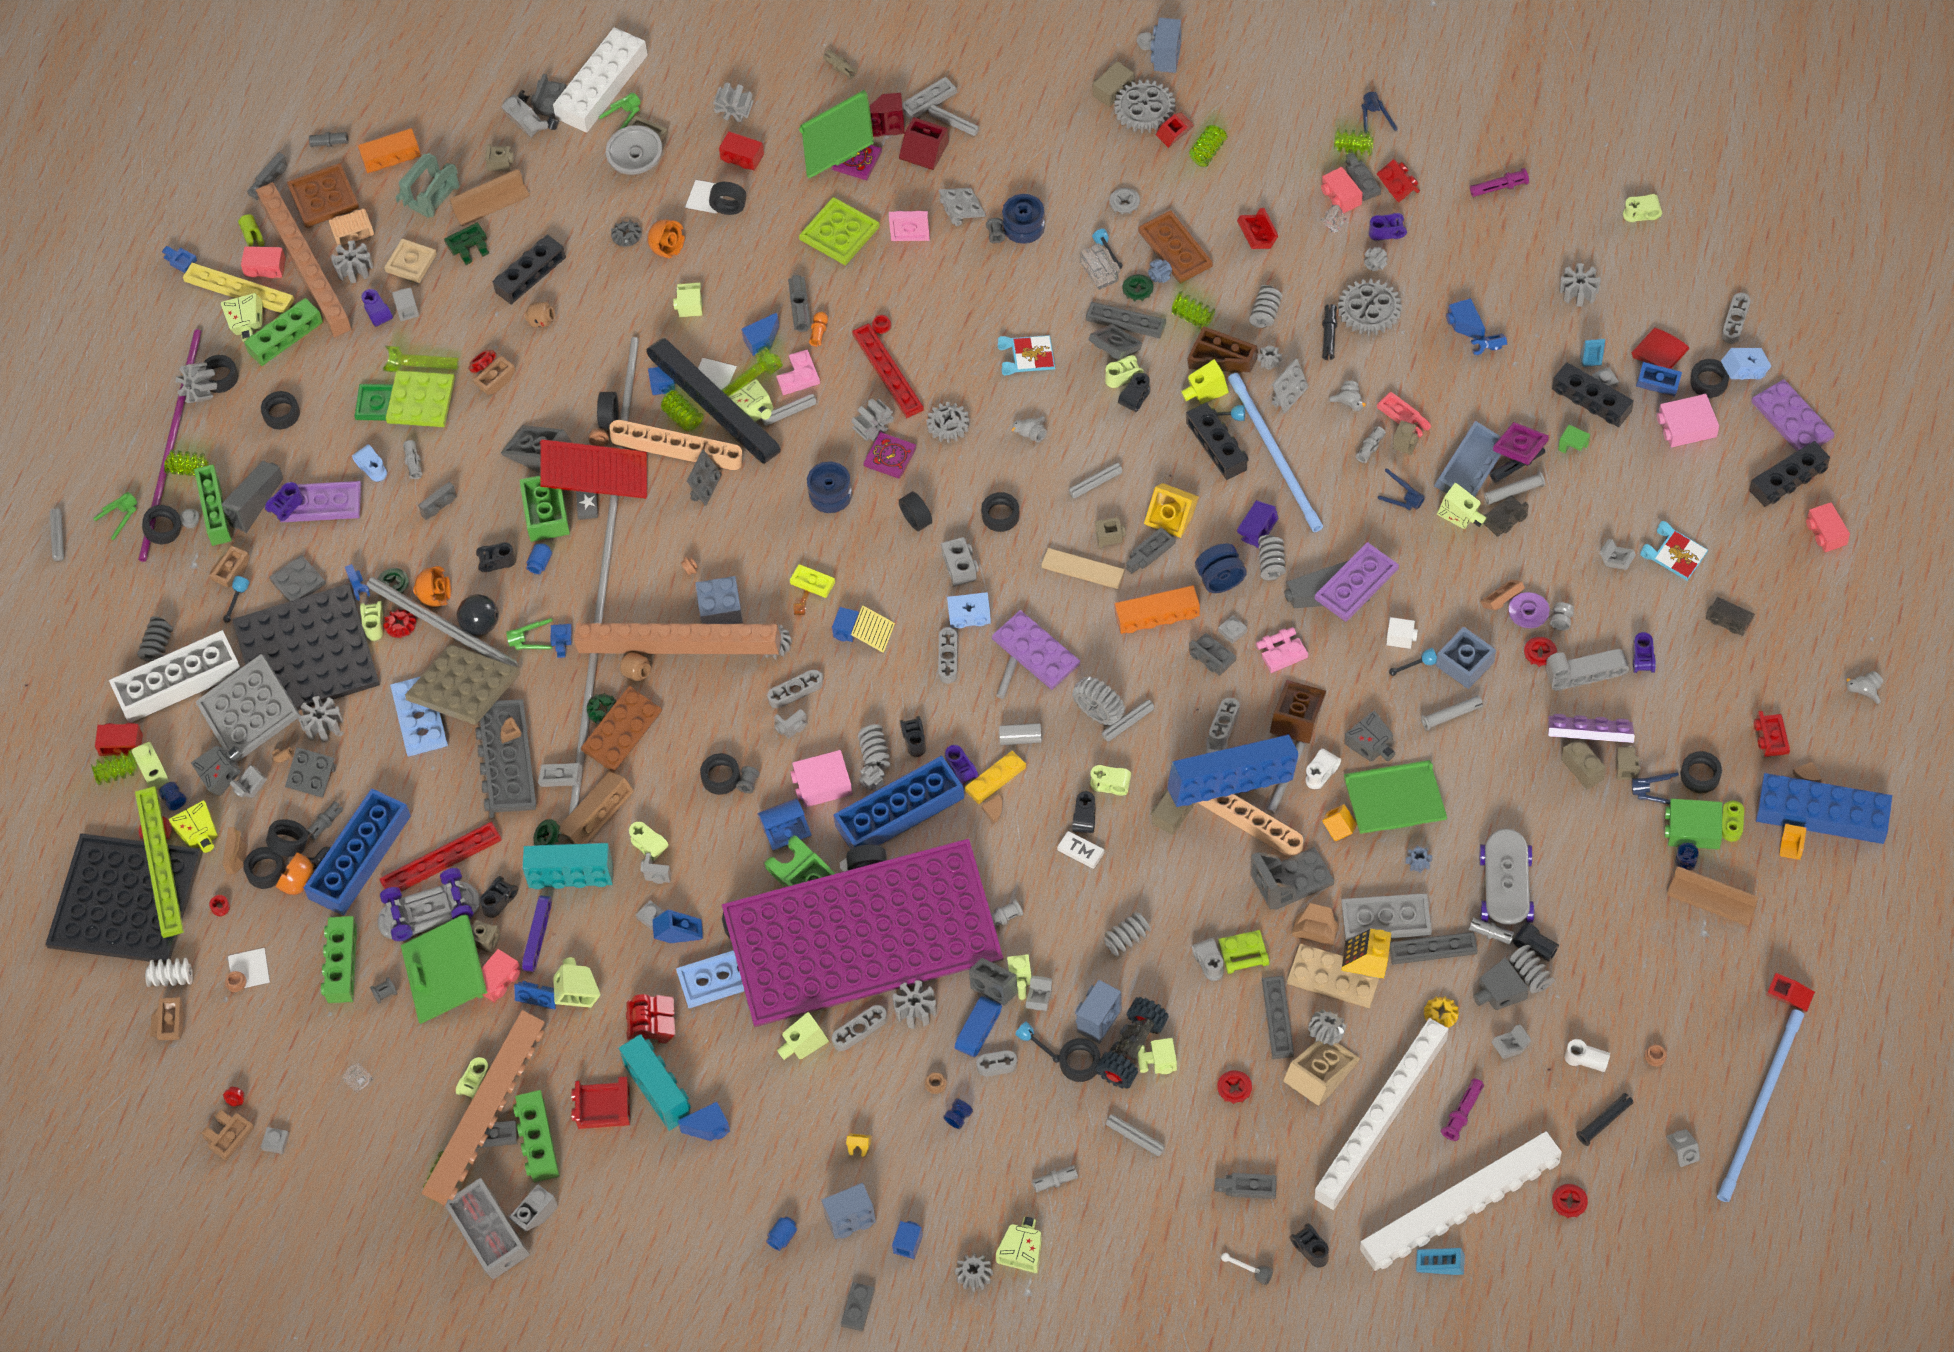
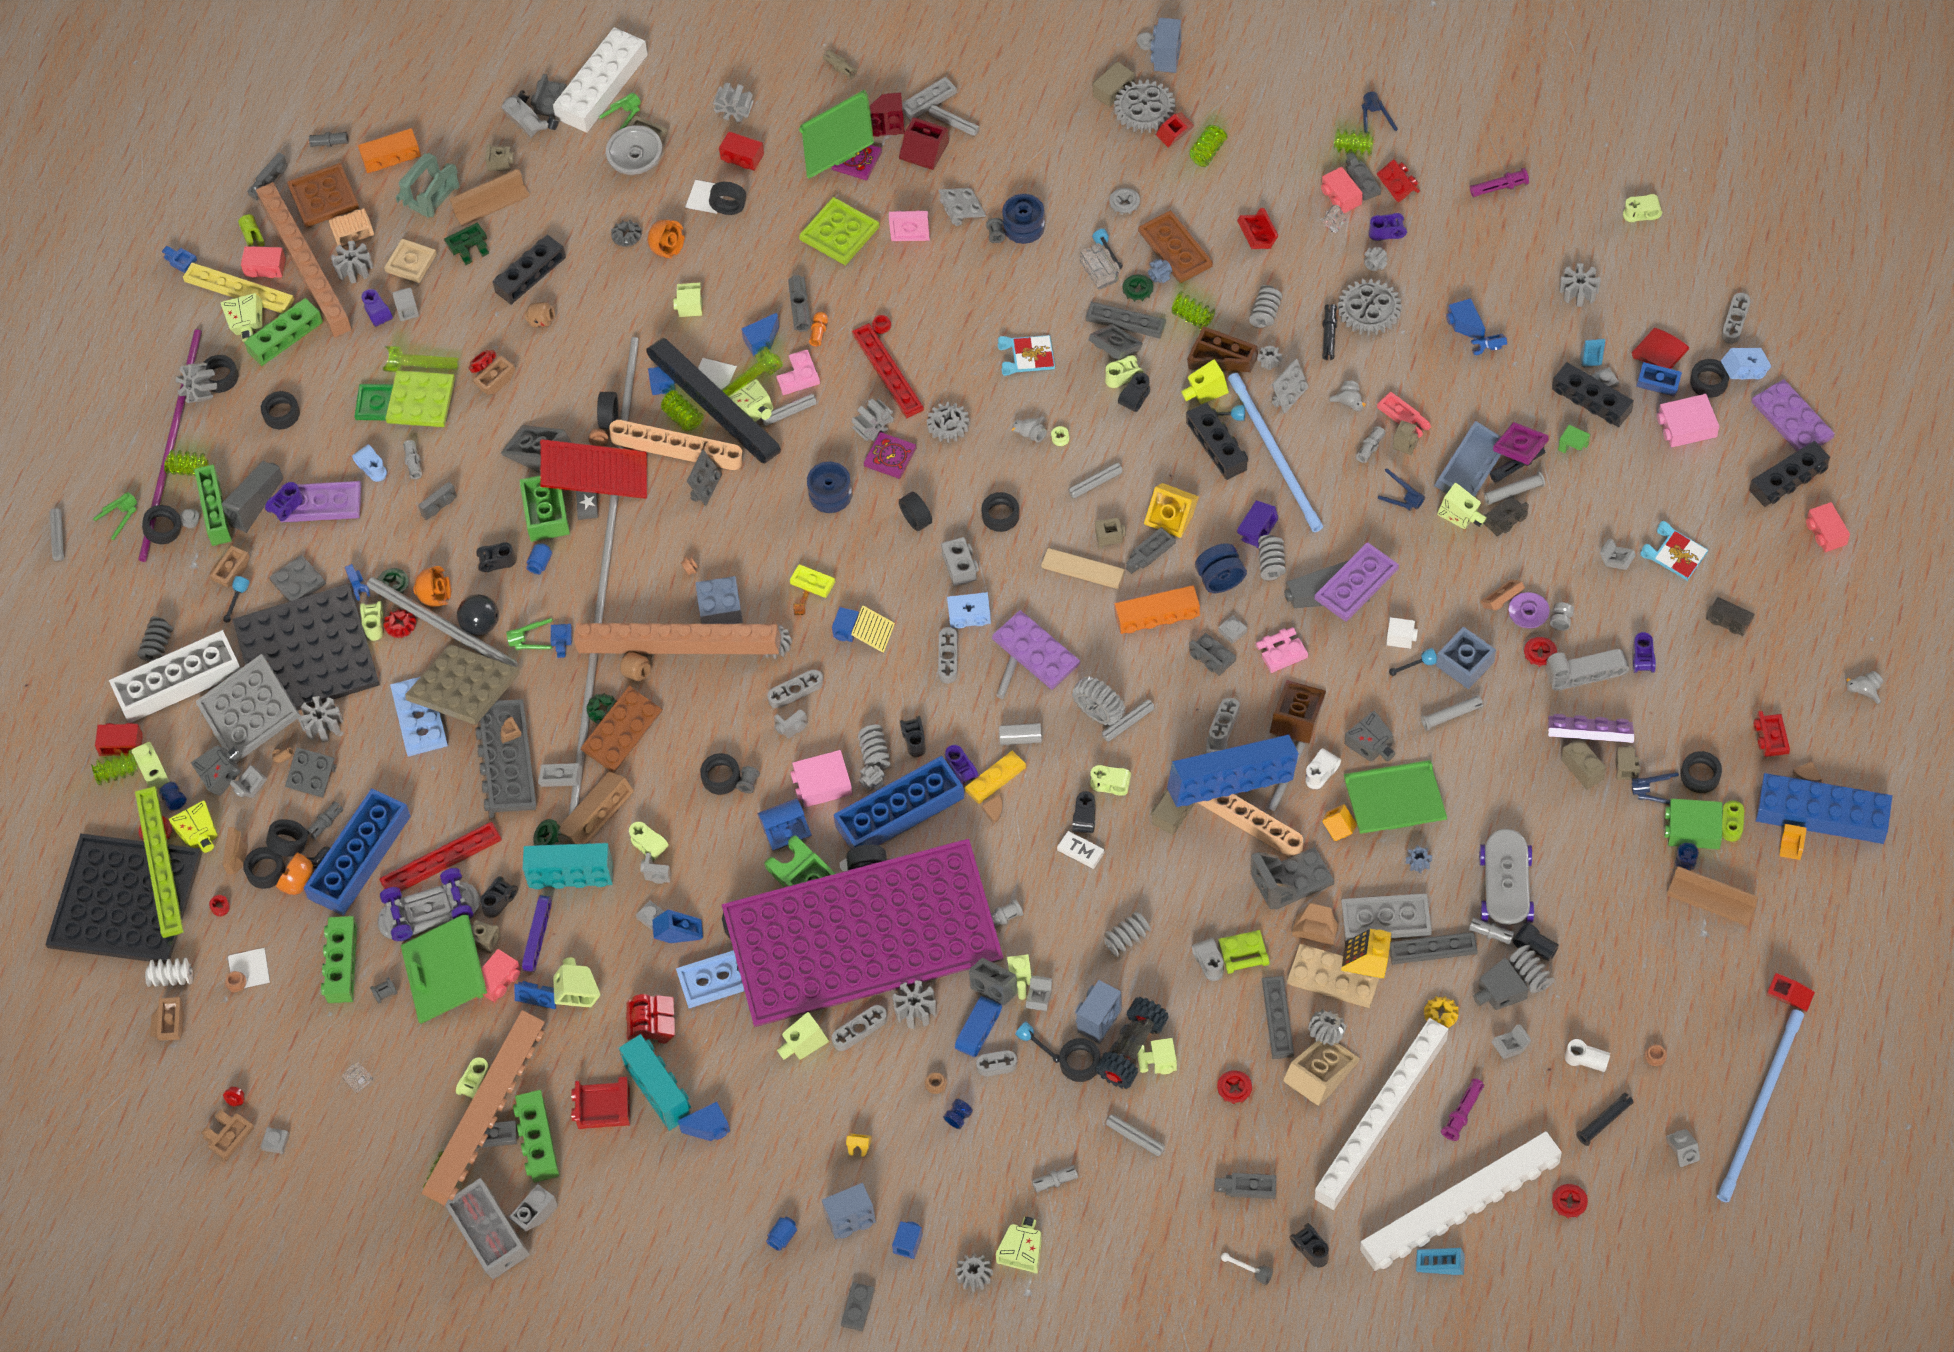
(1060, 441): none -> yellowish green bush

